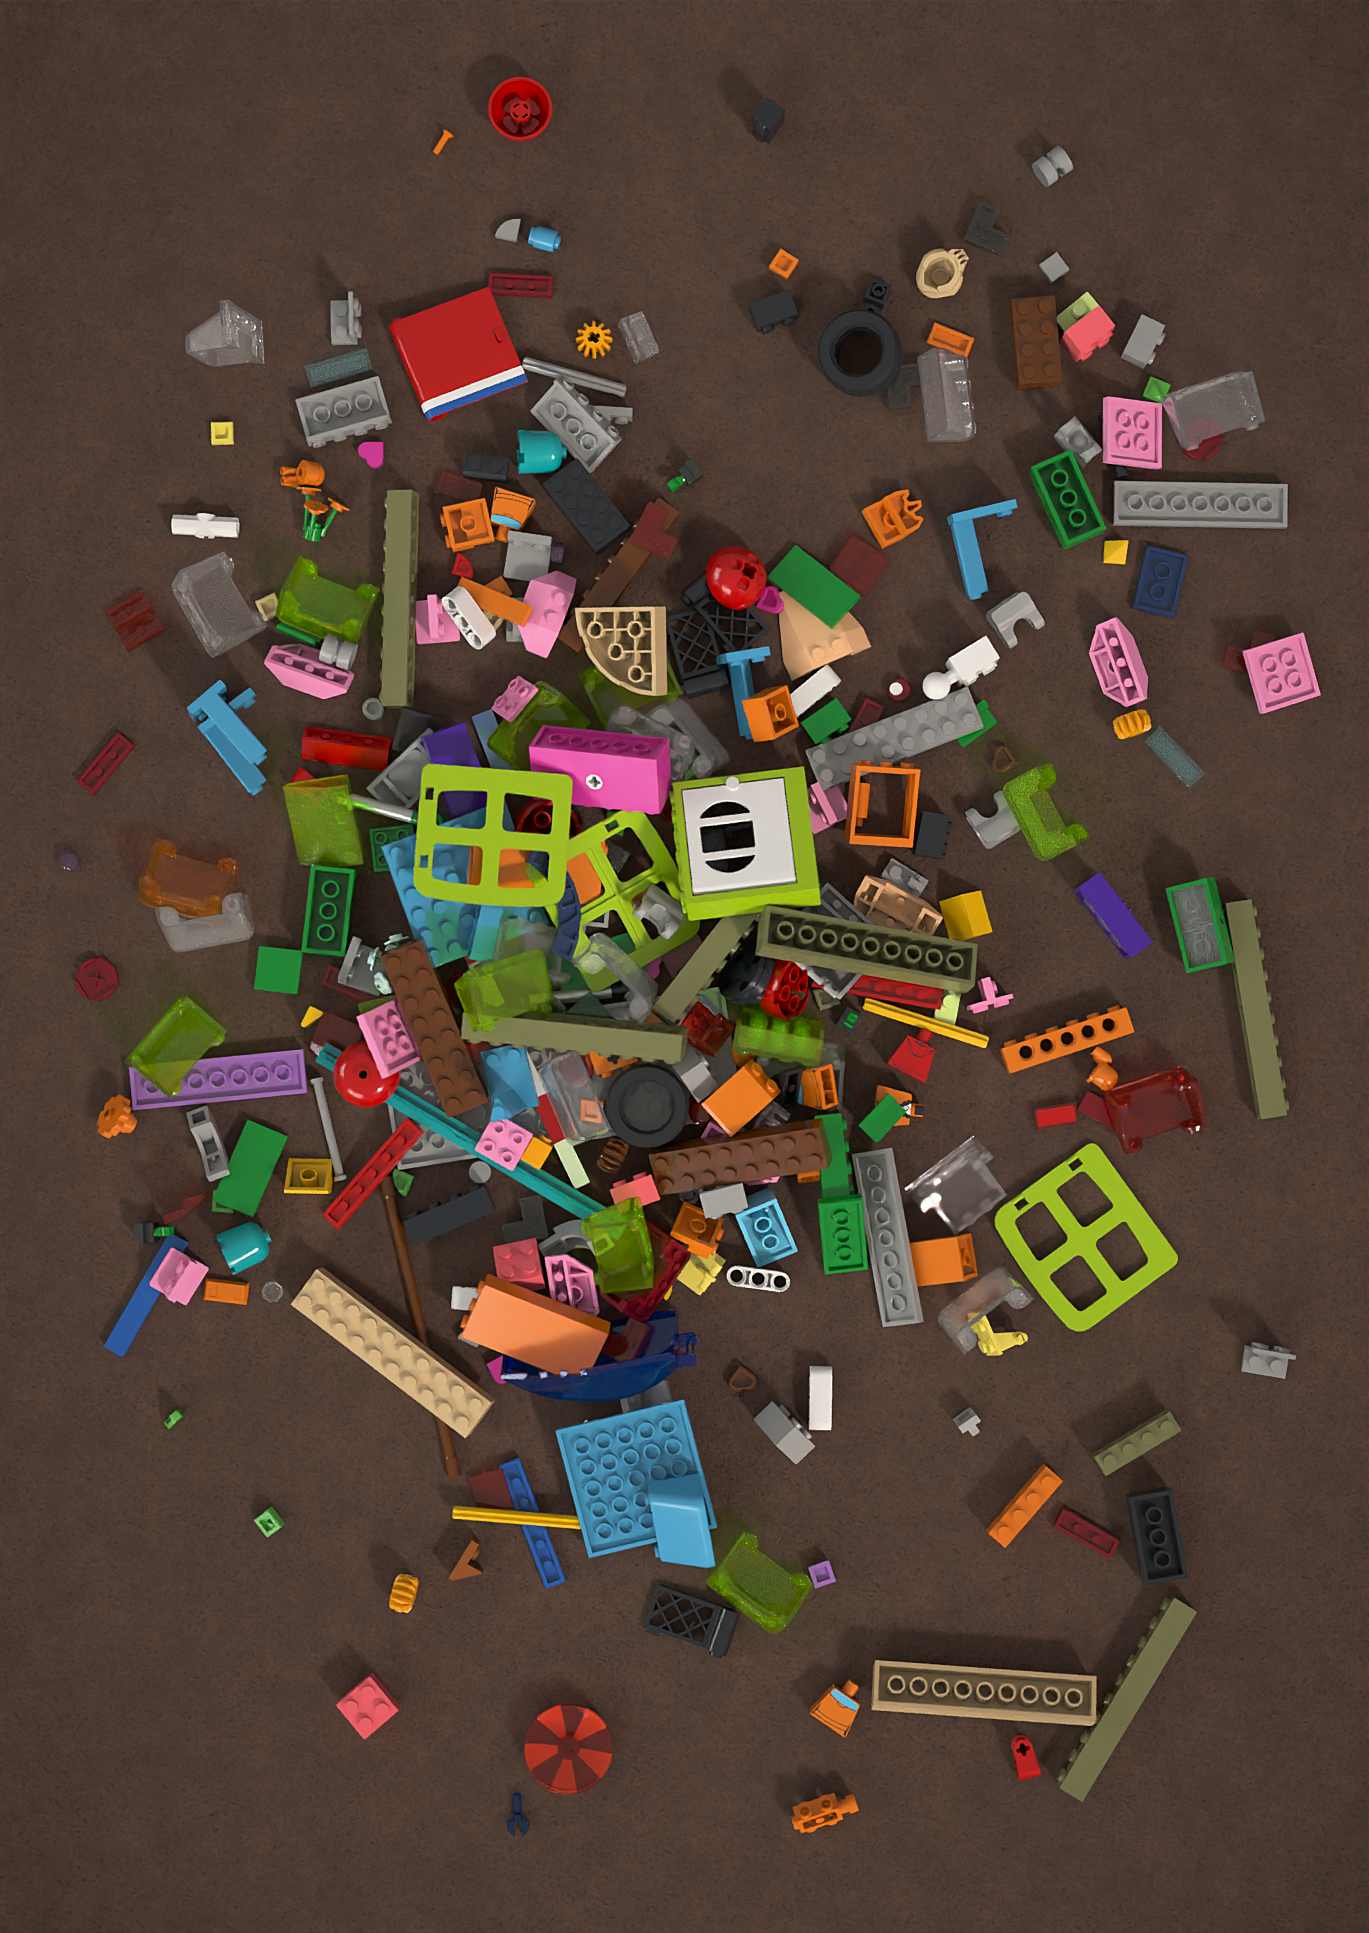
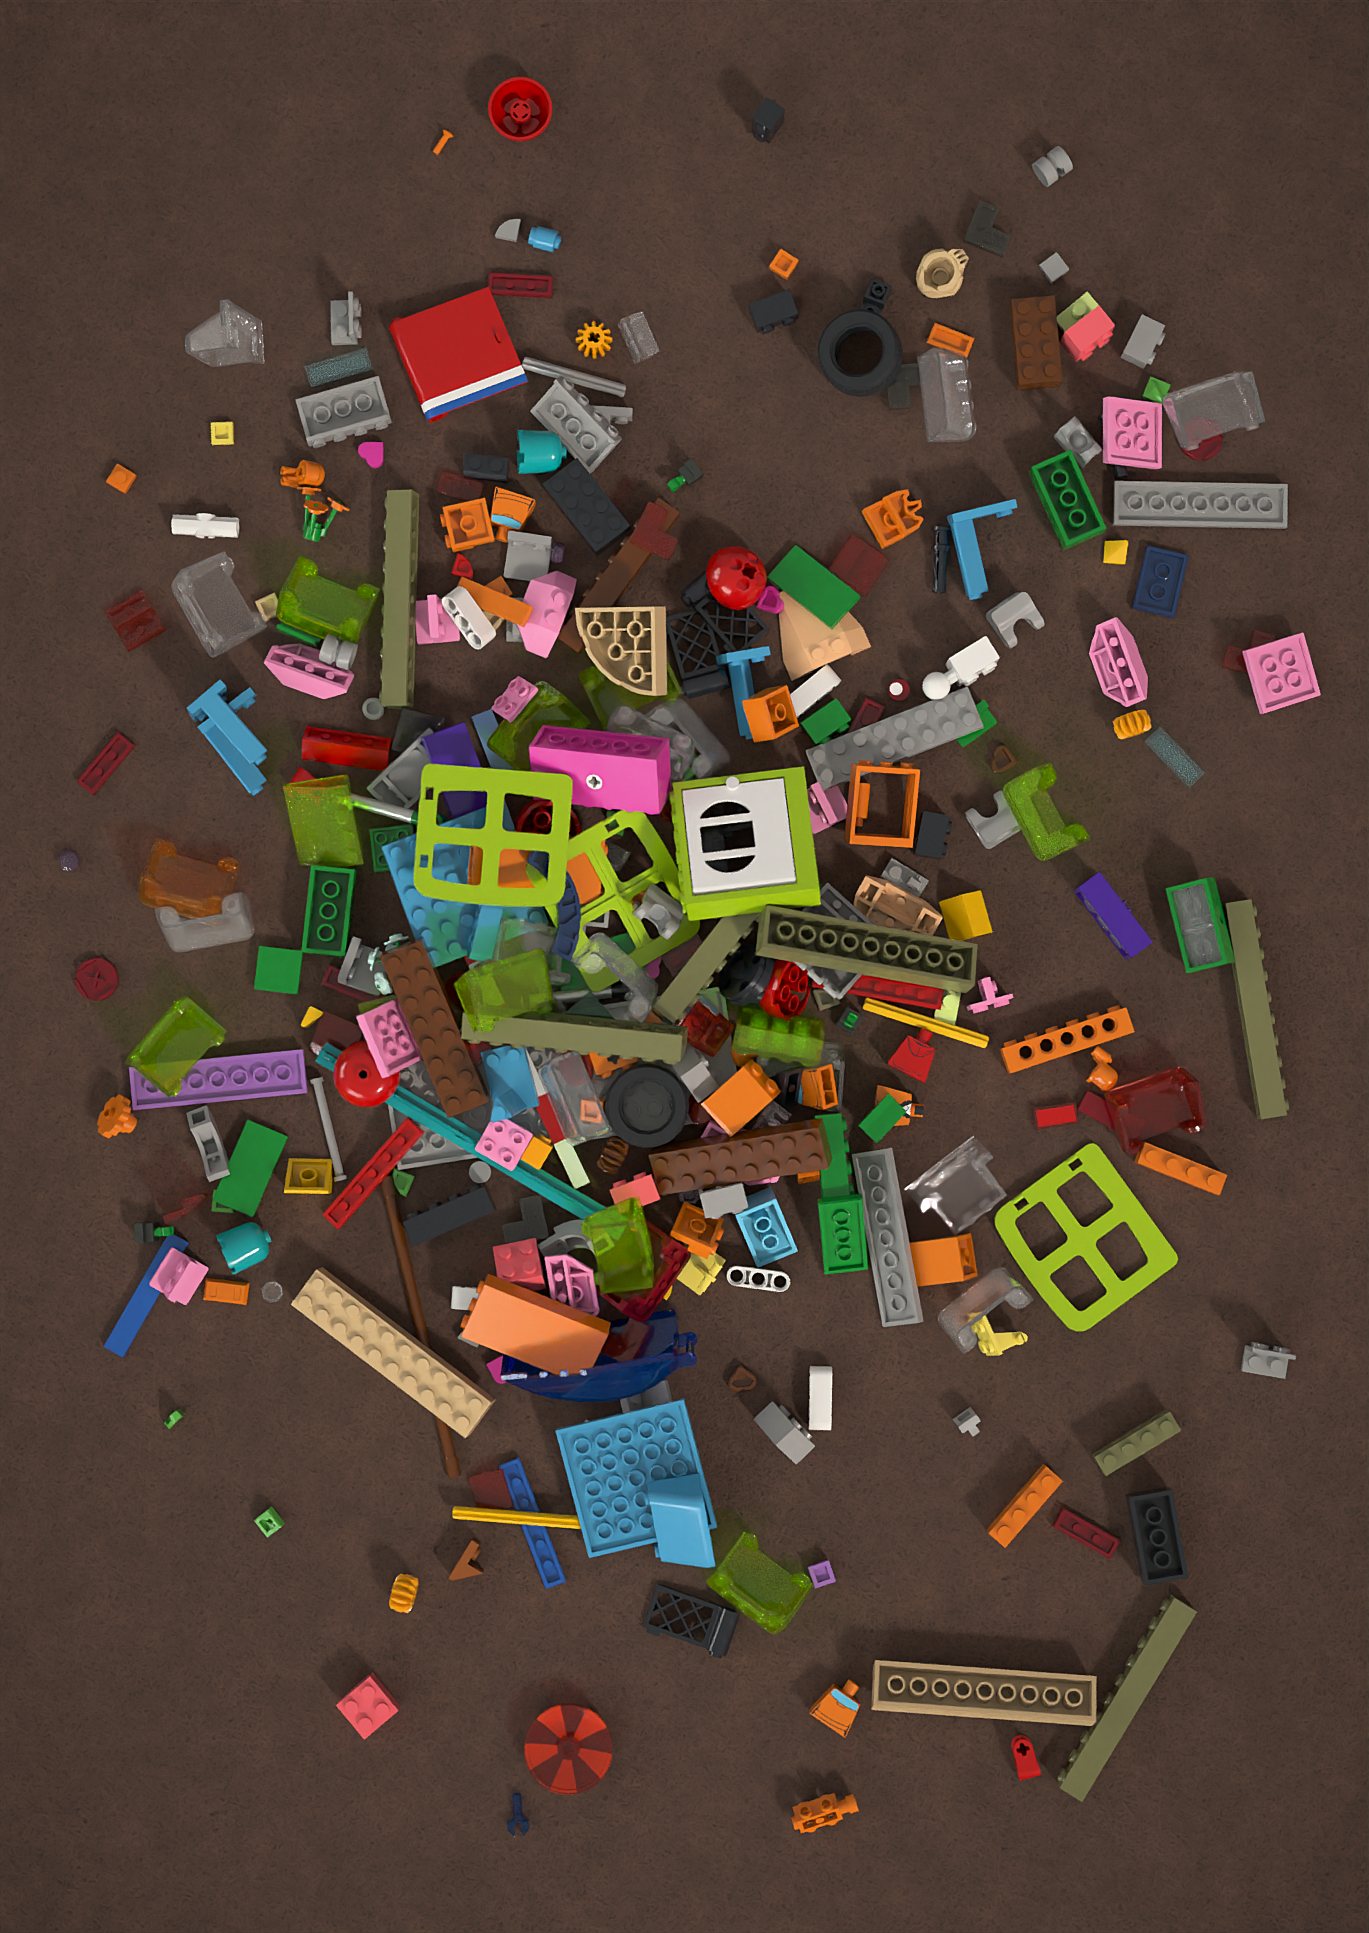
(121, 478): none -> orange plate
(940, 548): none -> black pin
(1181, 1168): none -> orange brick

